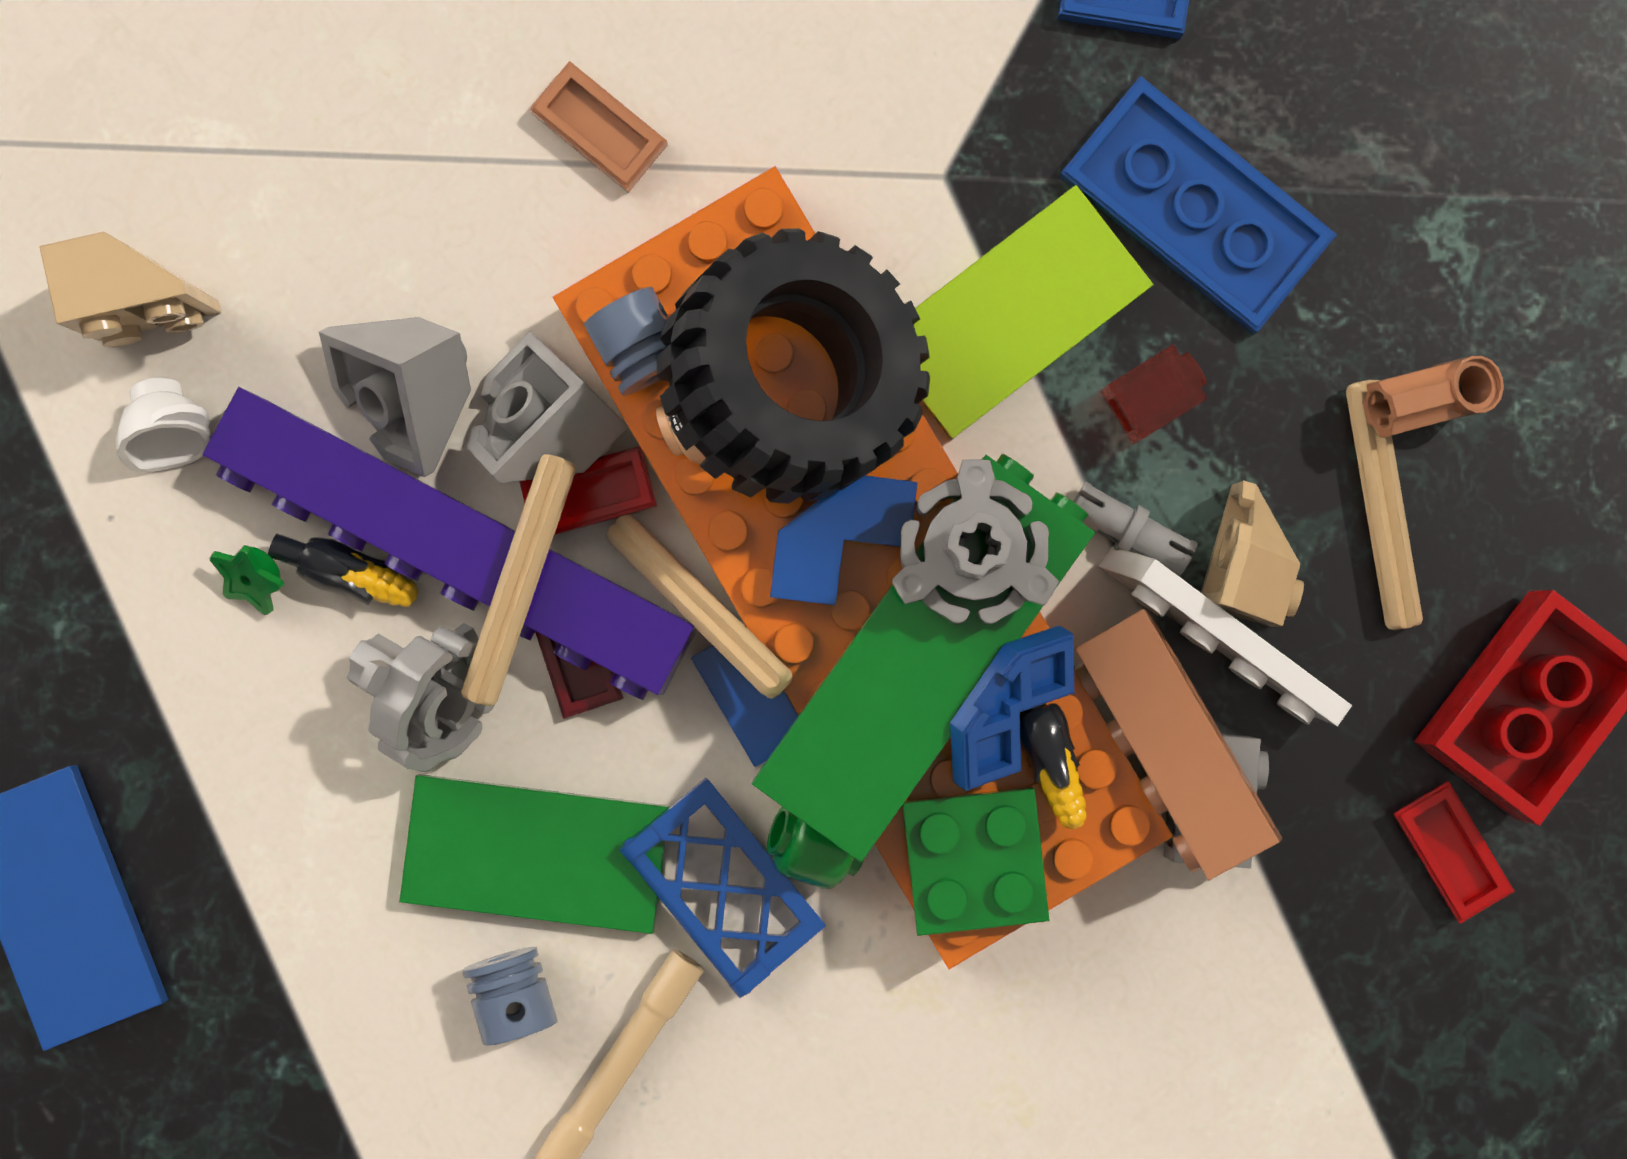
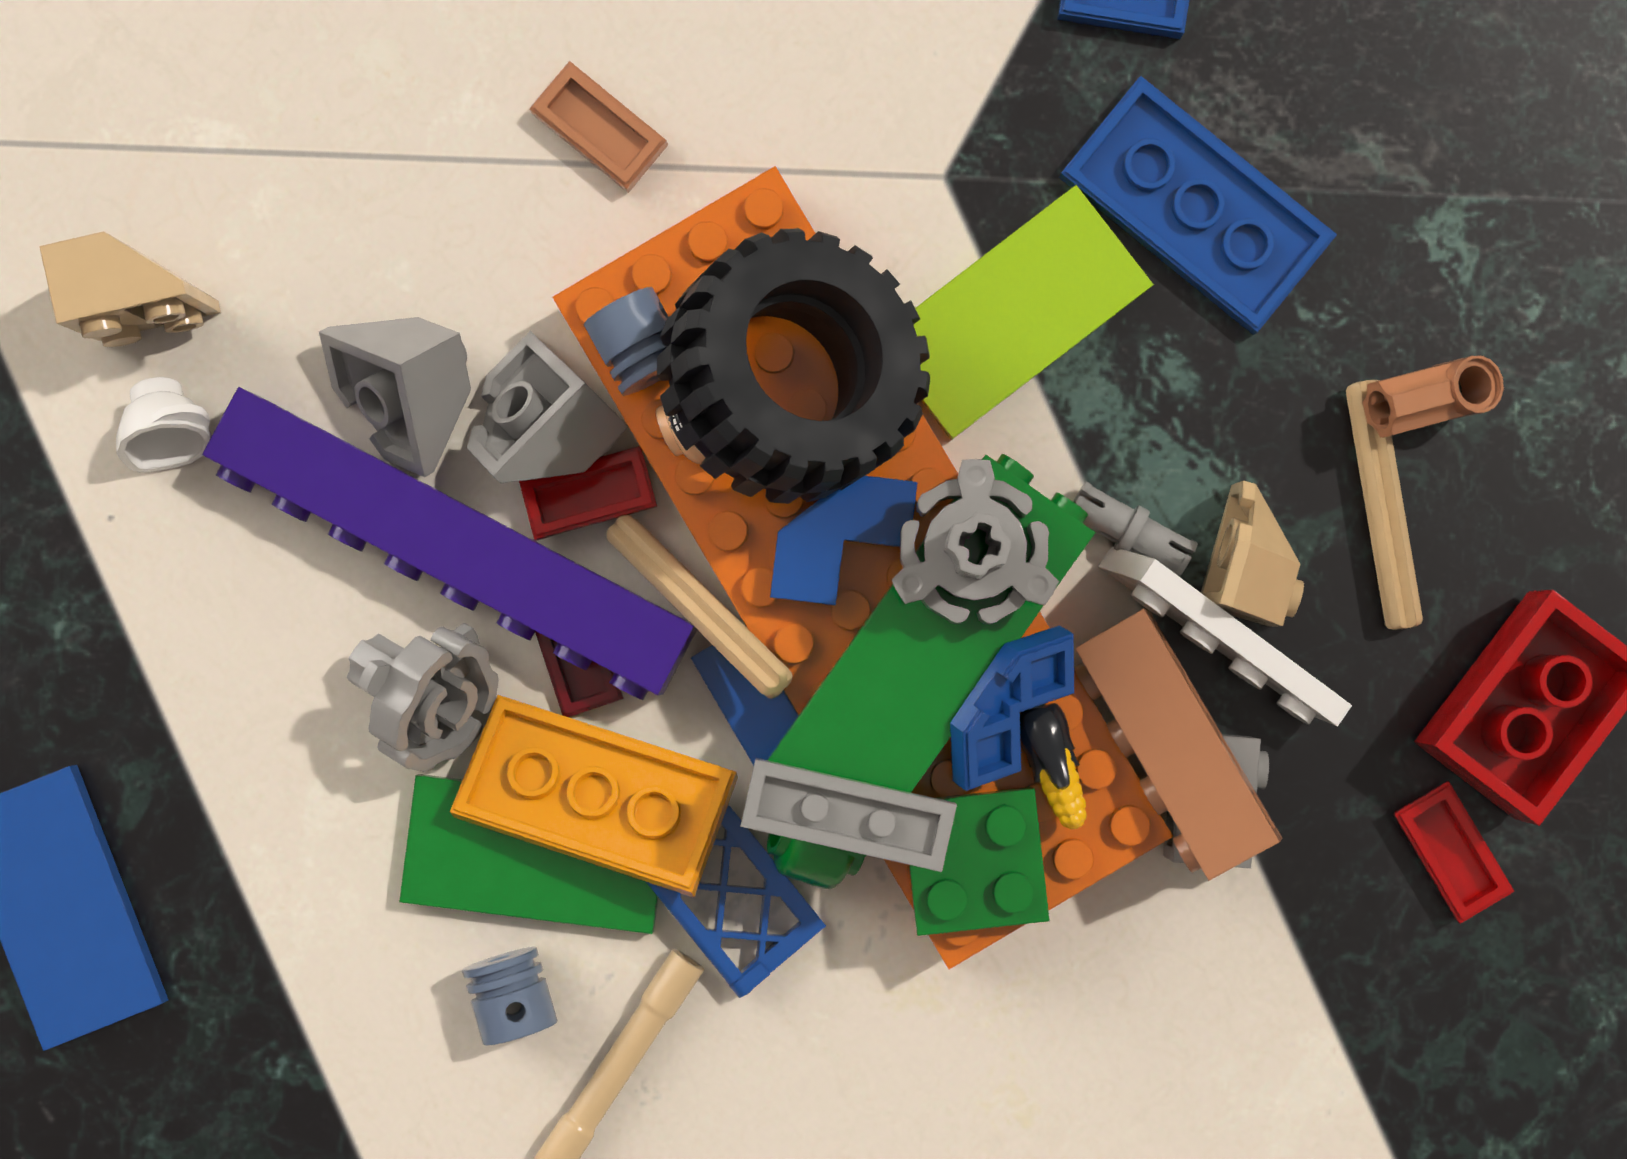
(249, 576): green plate -> none
(344, 570): black piece -> none
(518, 580): tan axle -> none
(595, 795): none -> light orange tile
(848, 814): none -> light grey plate
(1155, 392): clear red brick -> none

